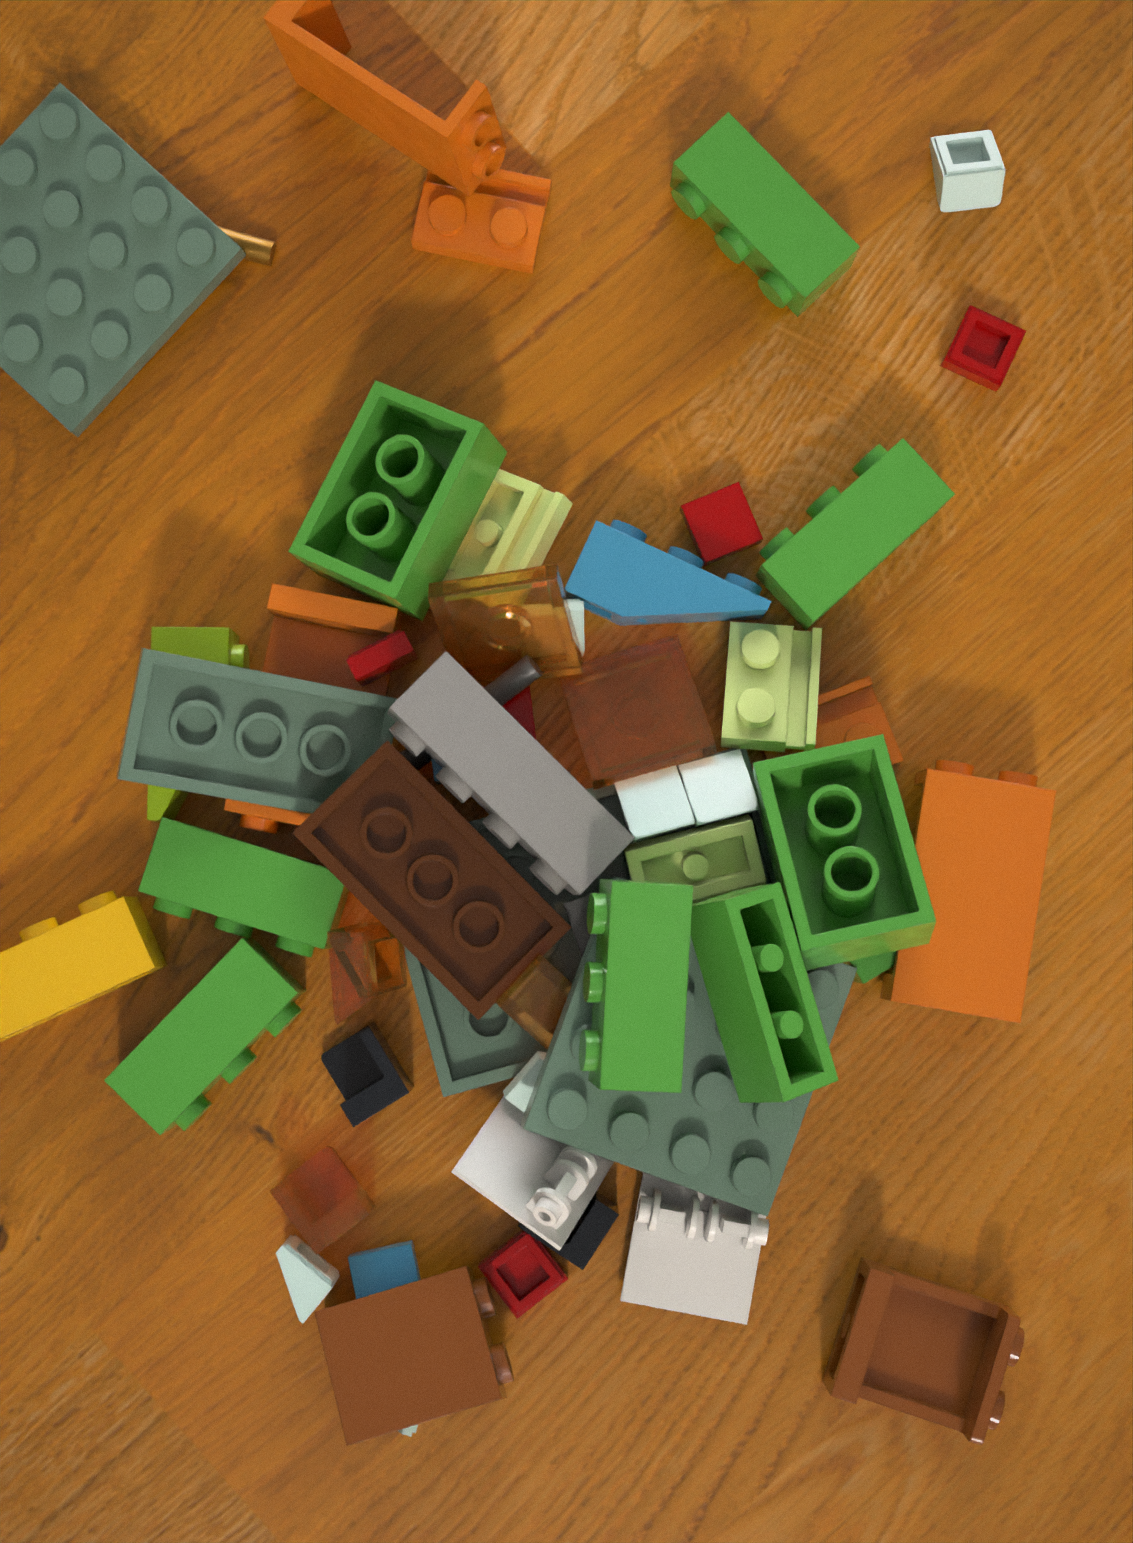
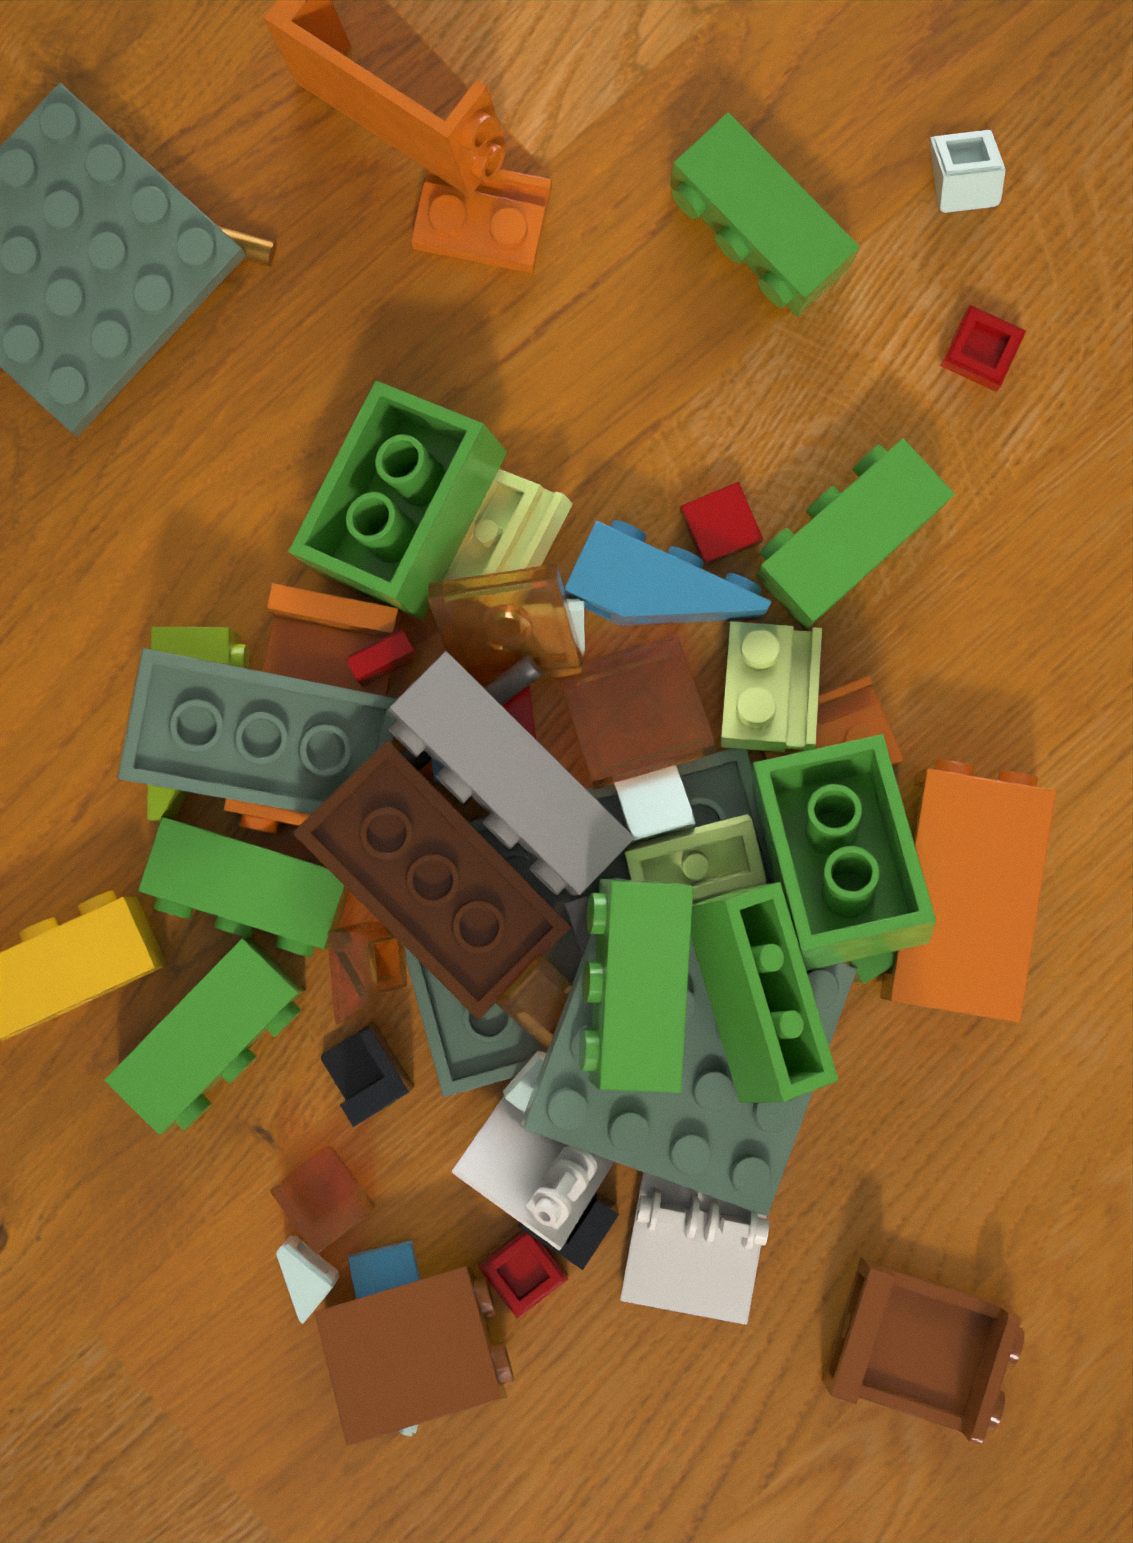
(718, 787): light aqua slope -> none

